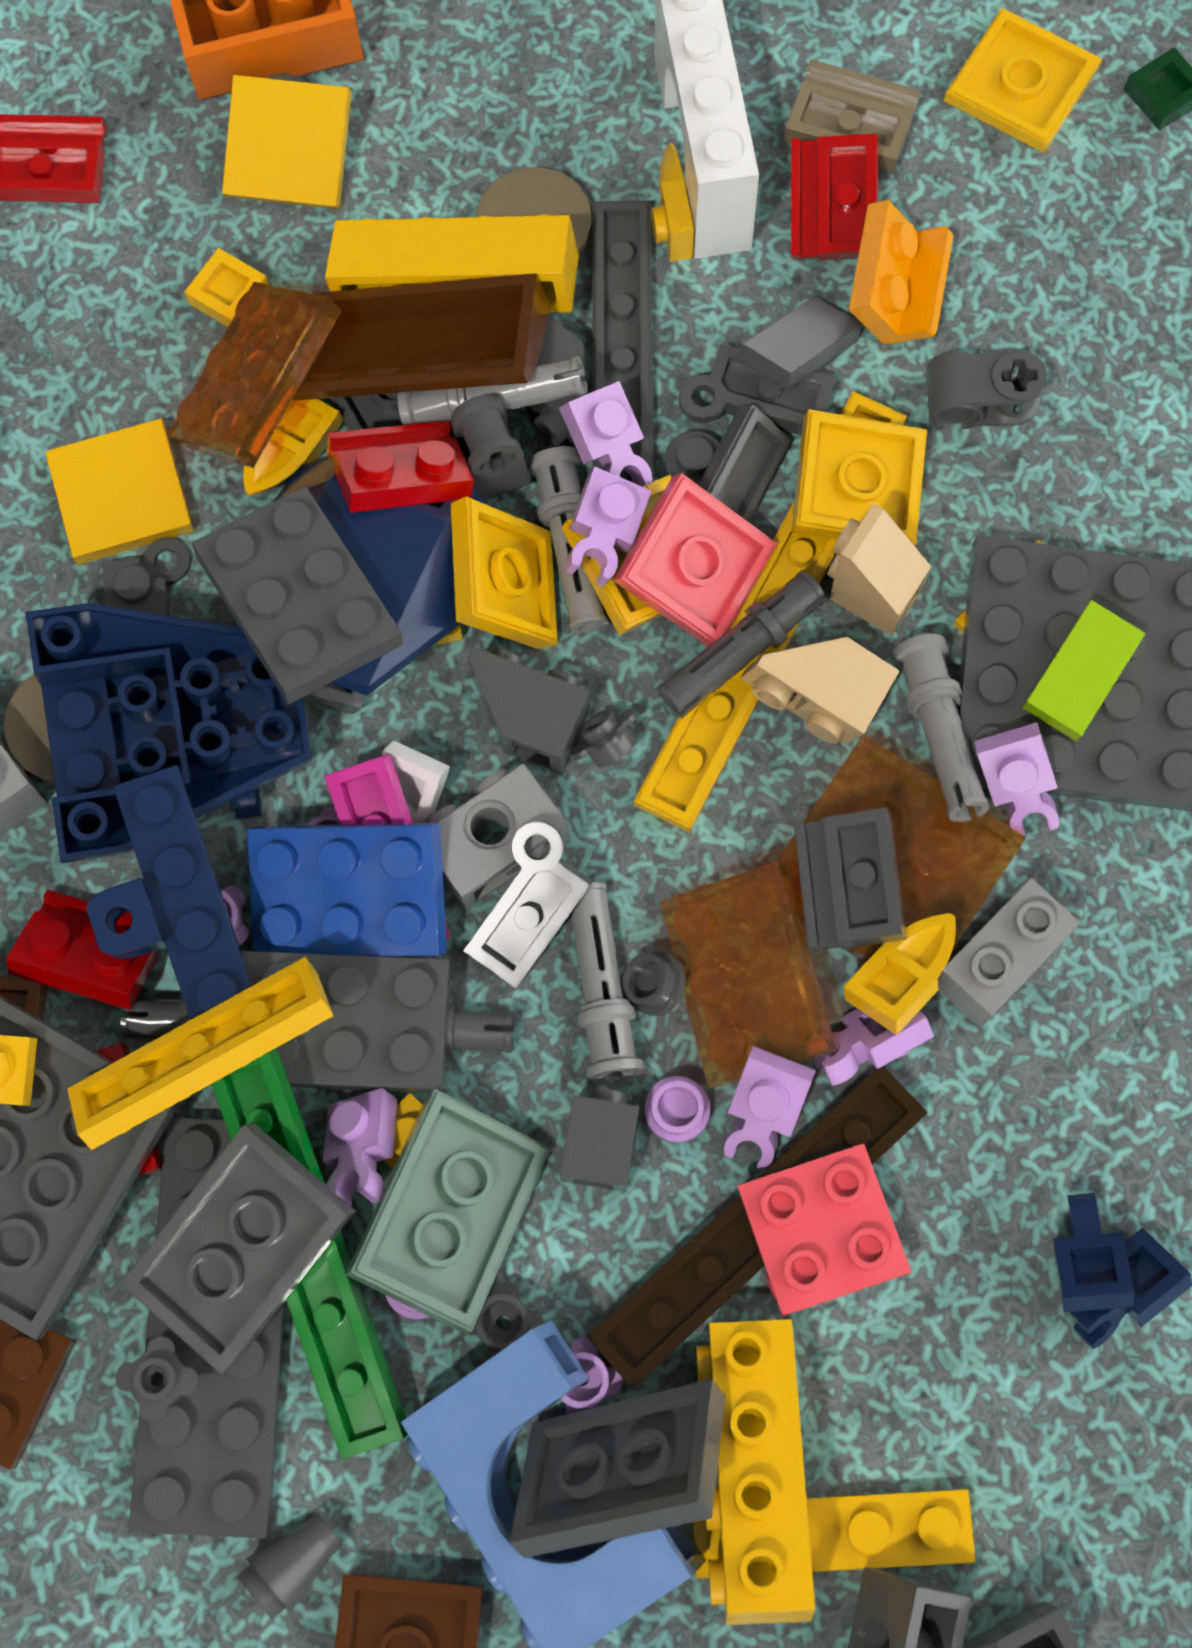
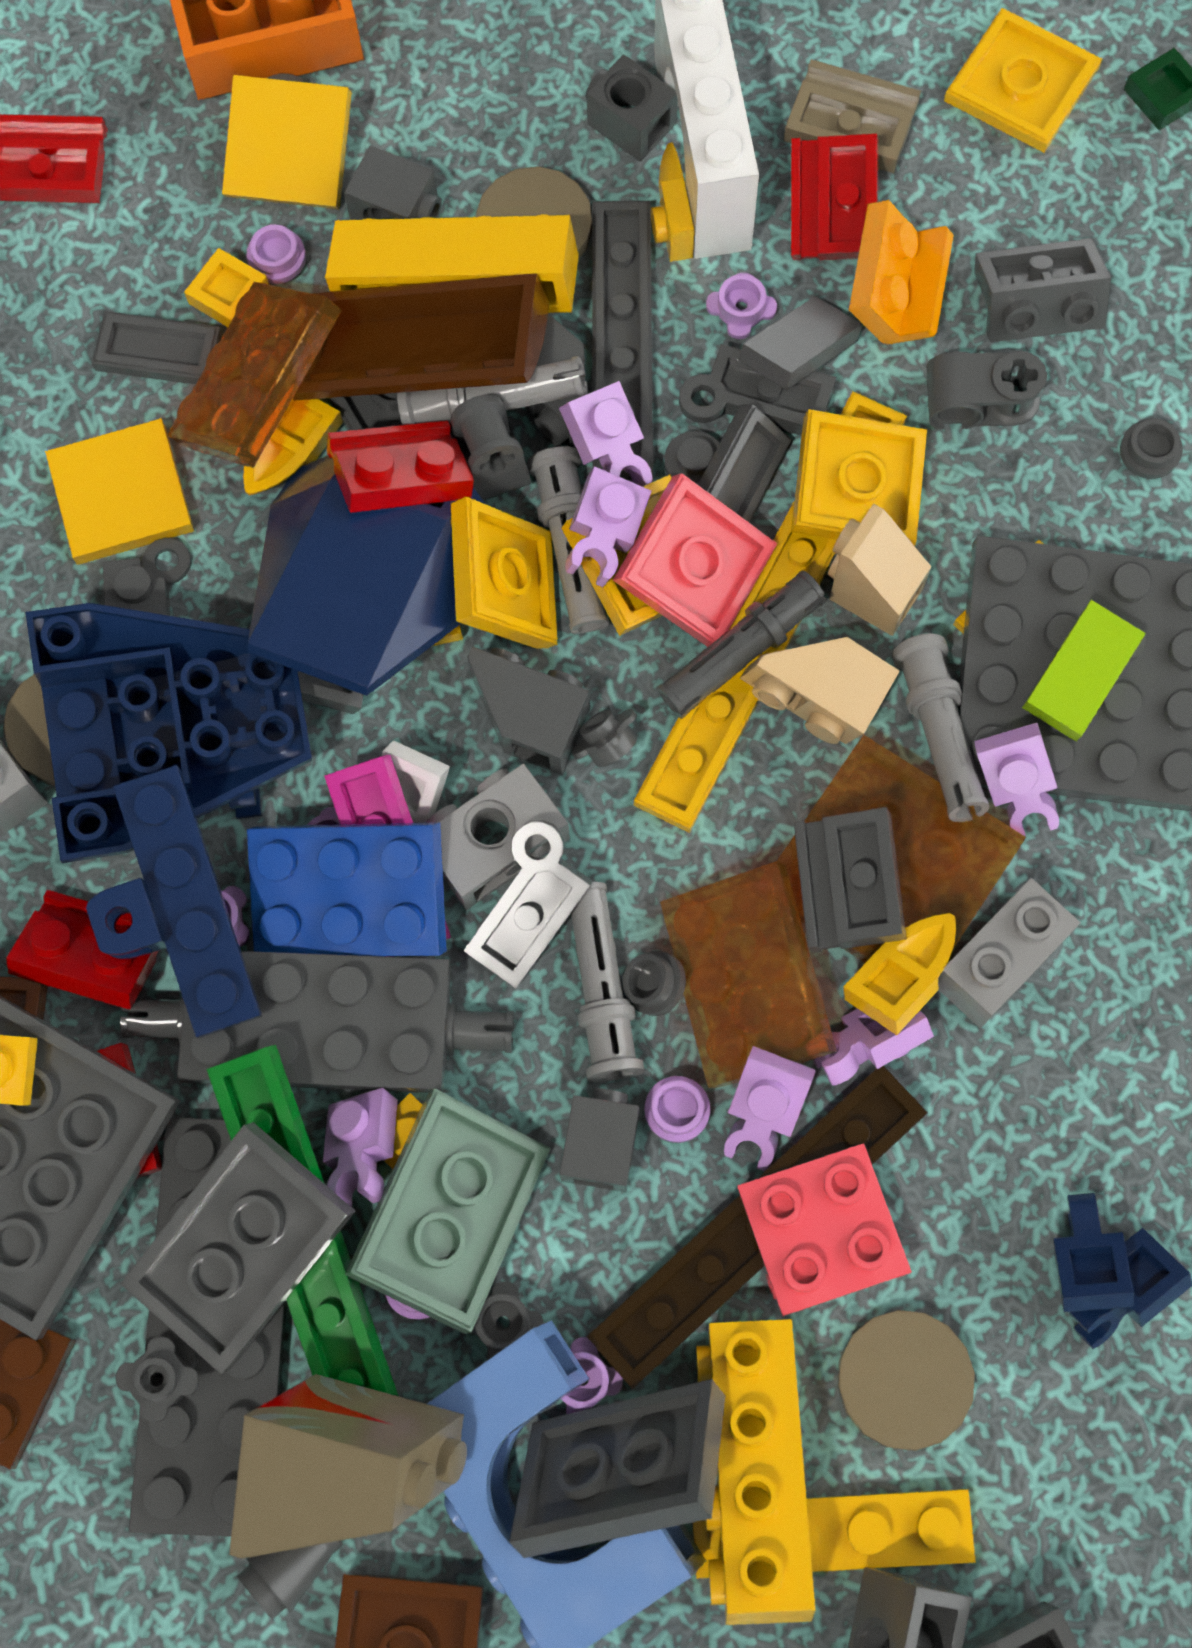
(154, 347): none -> dark grey tile
(198, 1053): yellow plate -> none
(276, 253): none -> lavender plate
(297, 594): dark grey plate -> none
(338, 1465): none -> dark tan slope
(391, 188): none -> dark grey brick
(635, 128): none -> dark grey brick
(745, 289): none -> lavender plate
(906, 1380): none -> dark tan tile
(1043, 289): none -> dark grey bracket
(1151, 448): none -> dark grey plate

